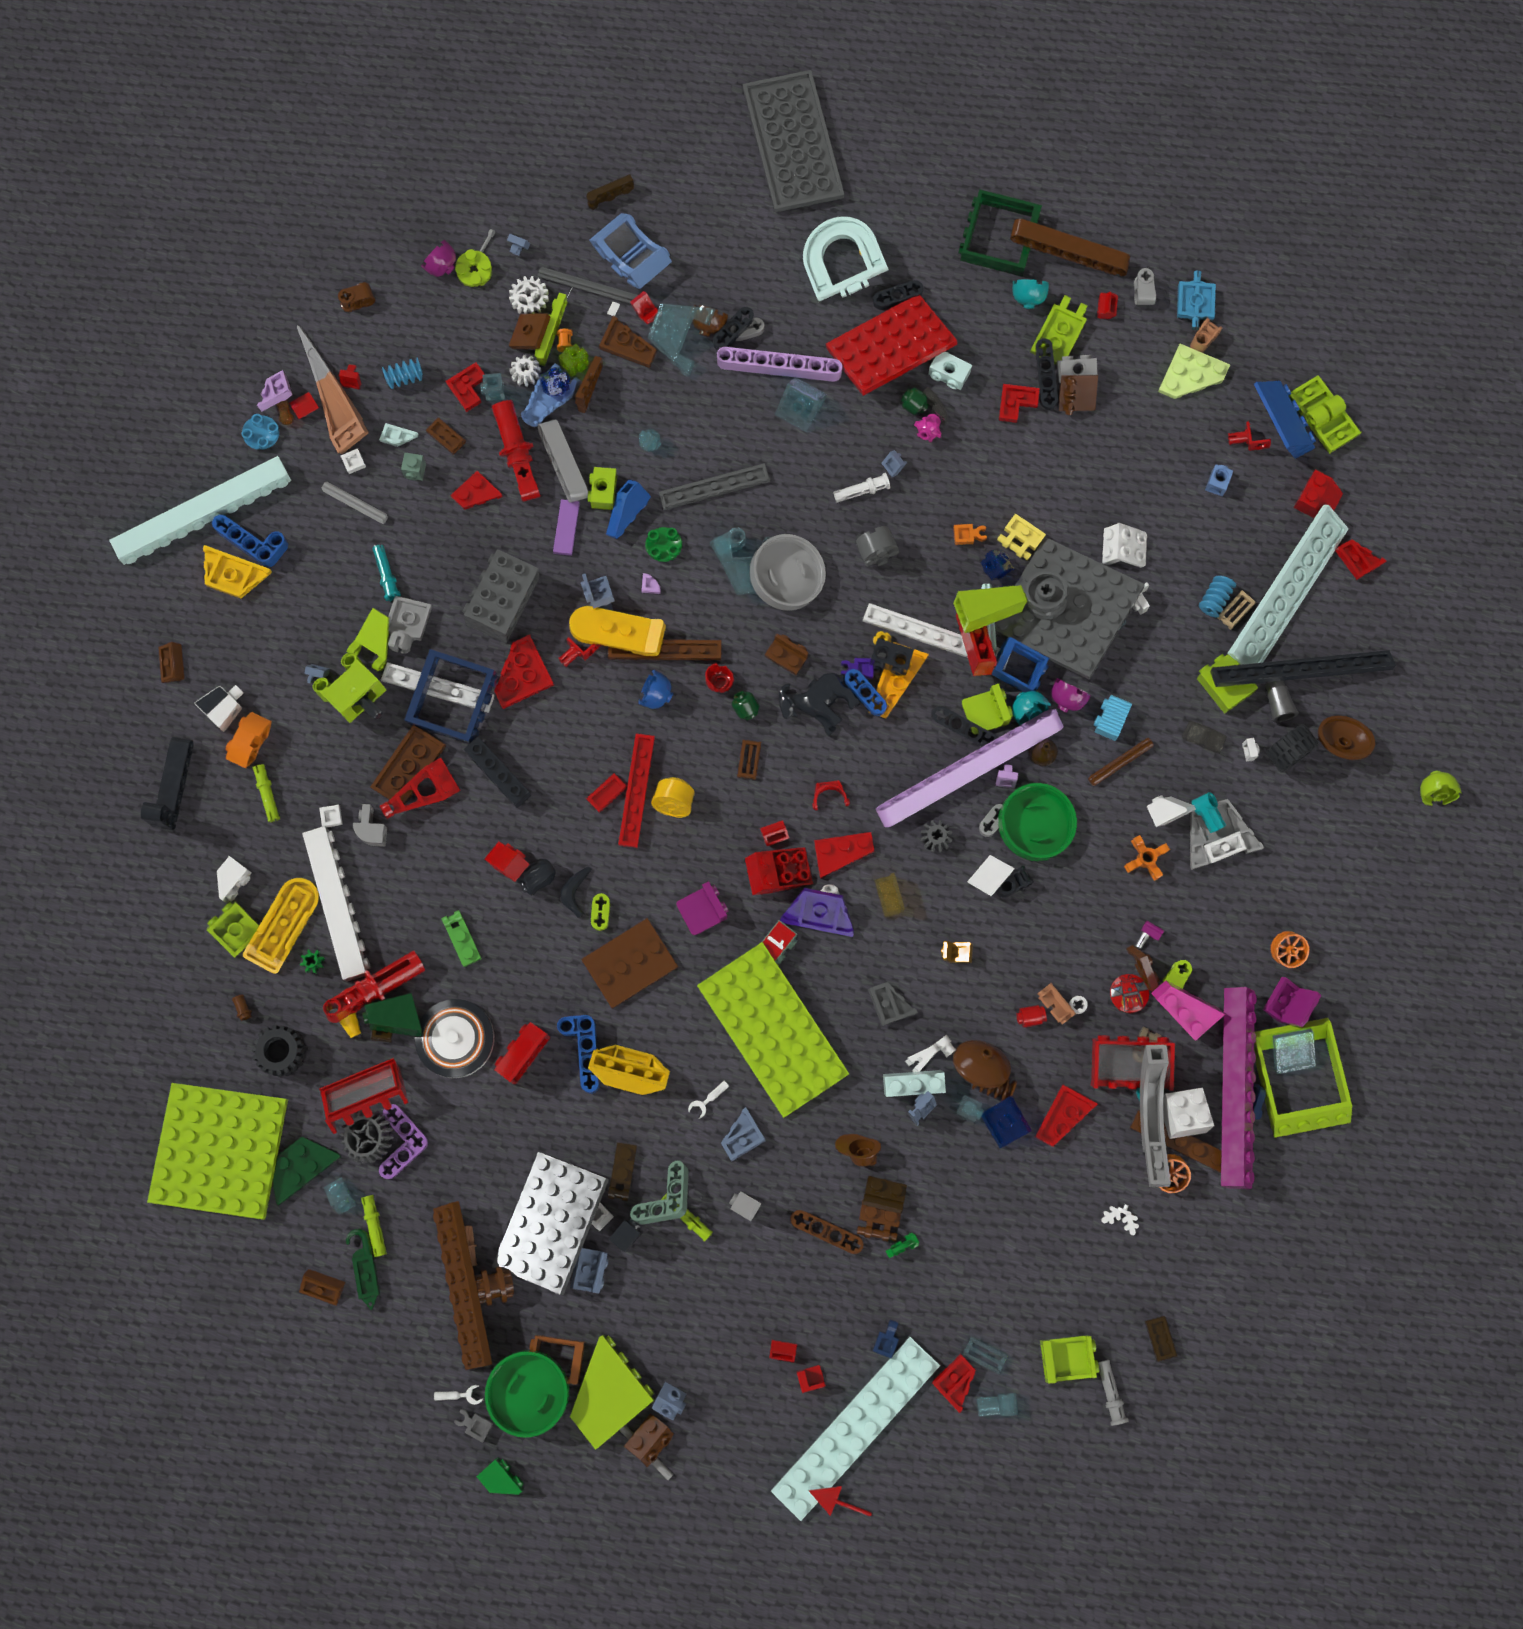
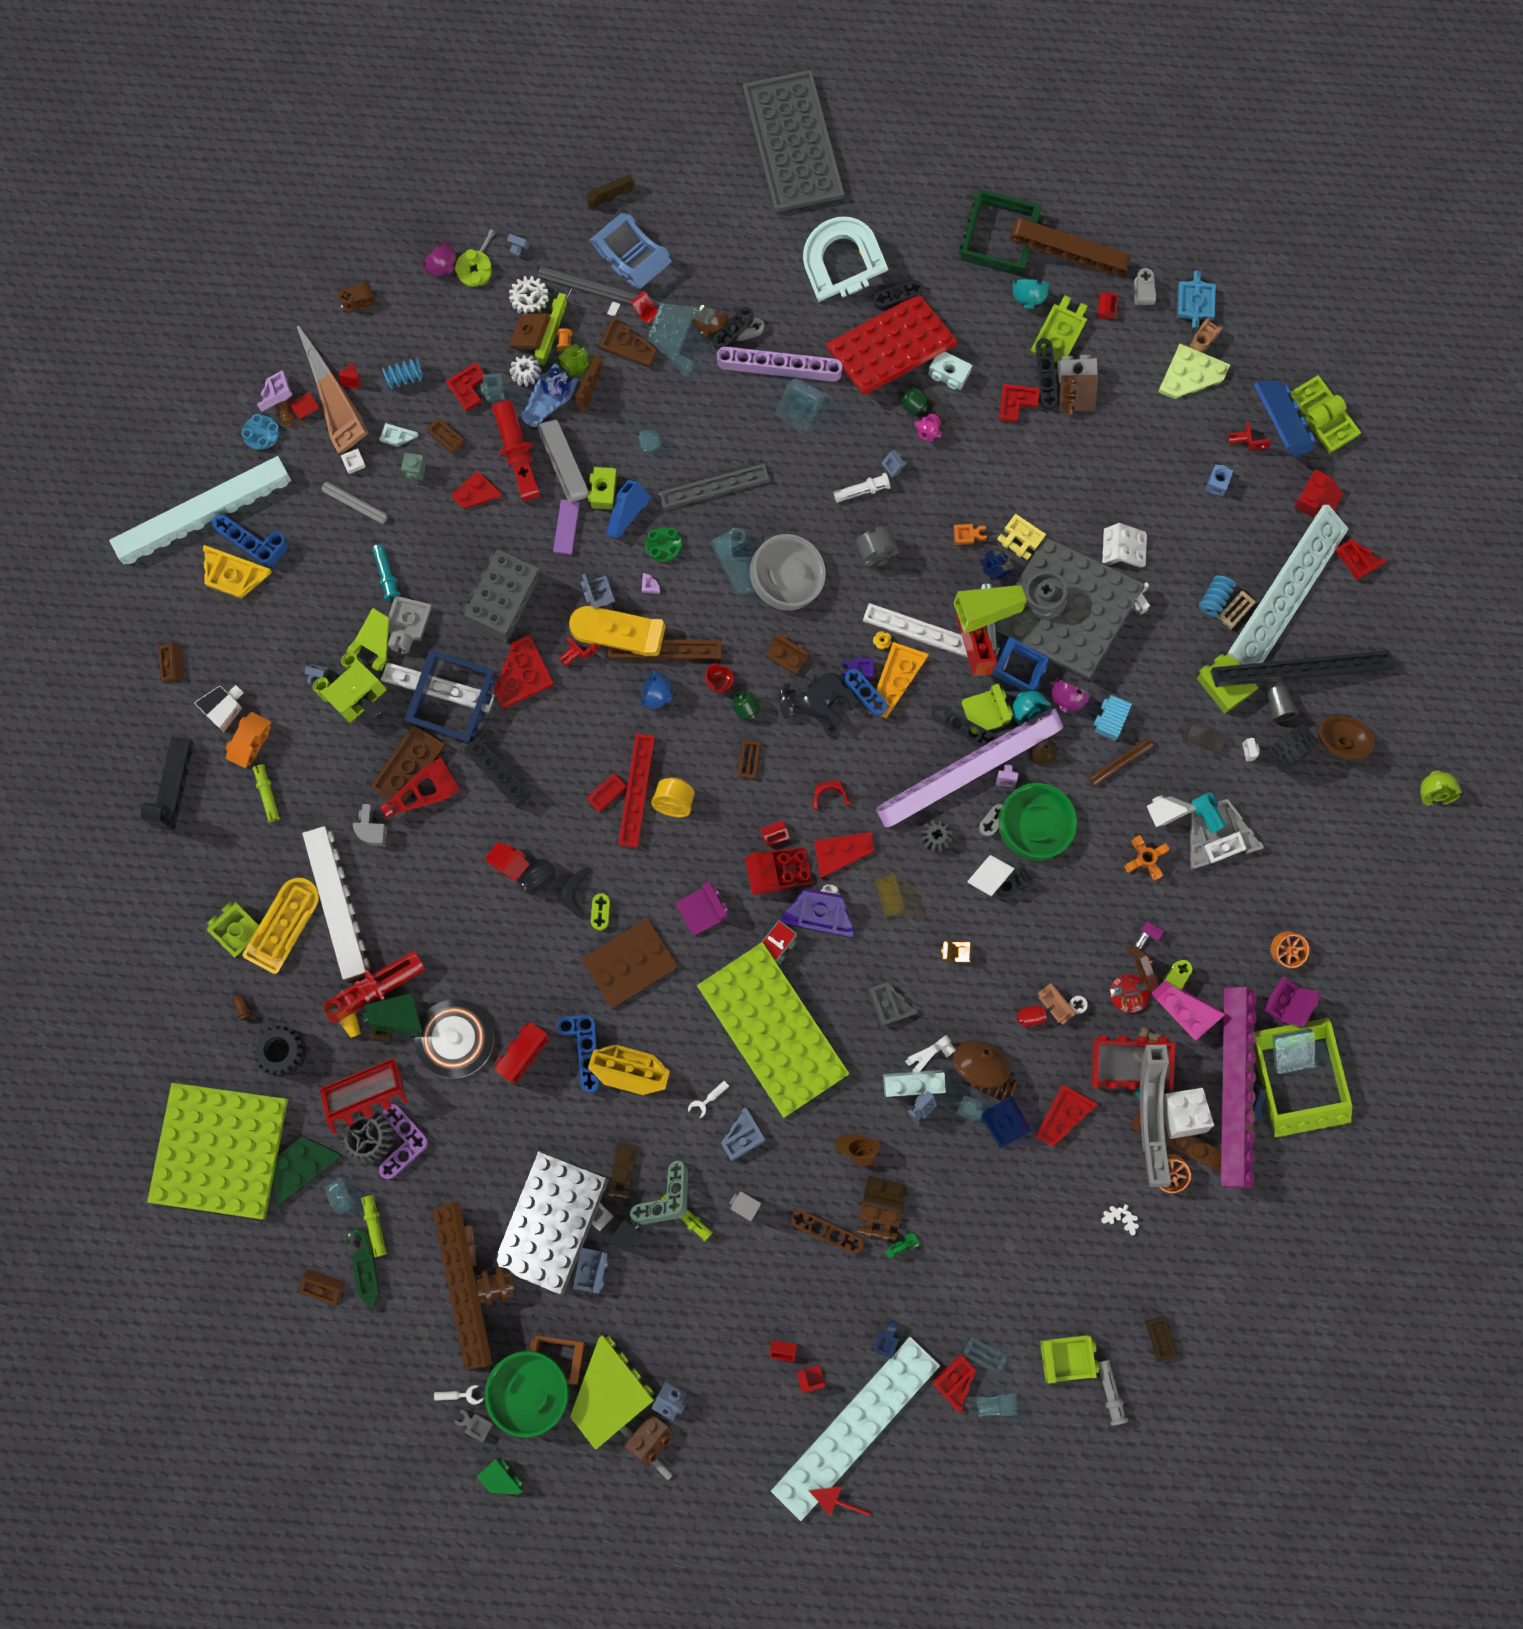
(230, 878): white slope -> none
(309, 966): green gear -> none
(331, 816): white plate -> none
(461, 939): bright green plate -> none
(893, 652): black brick -> none

